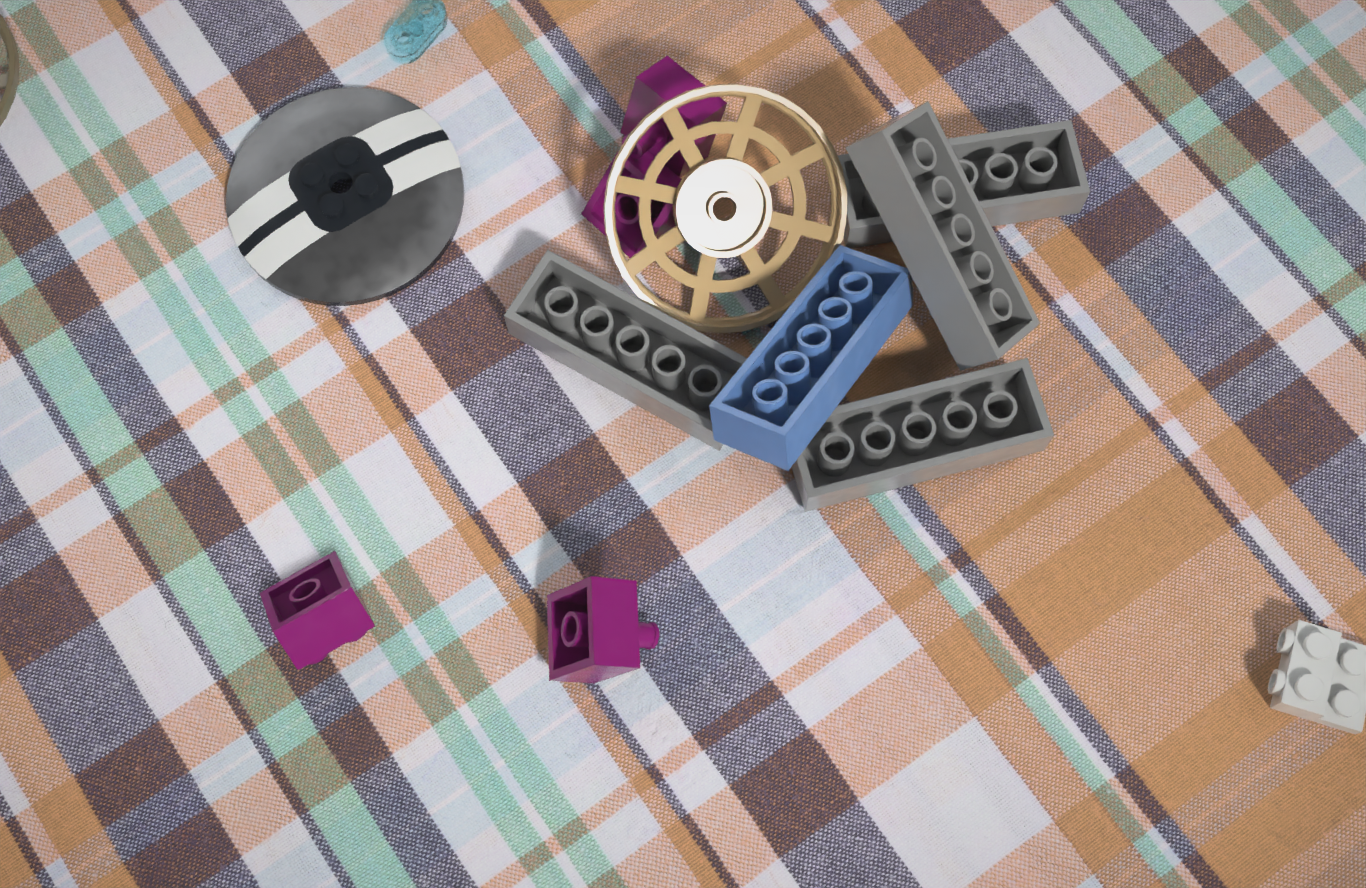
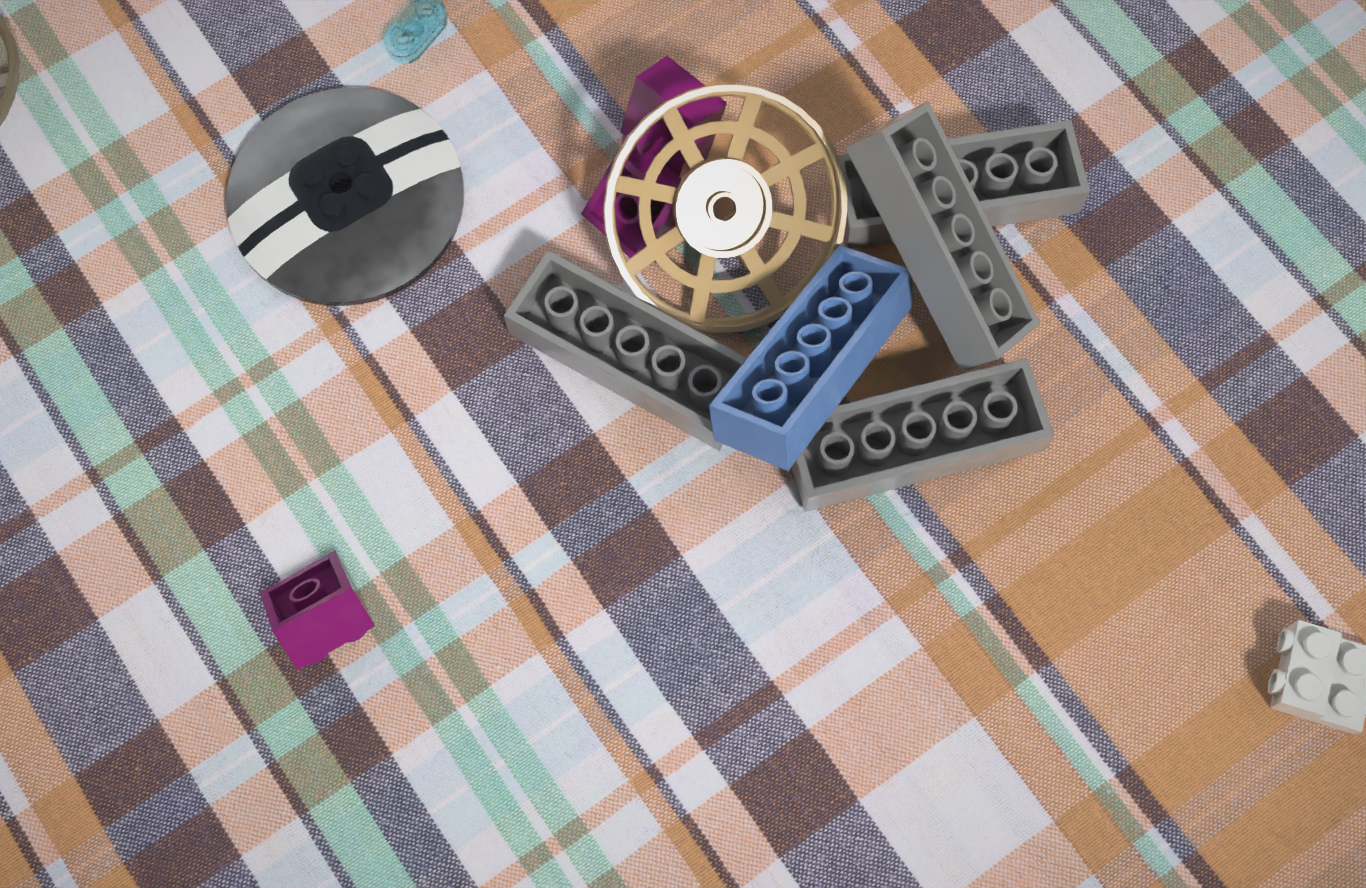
(596, 630): magenta brick -> none

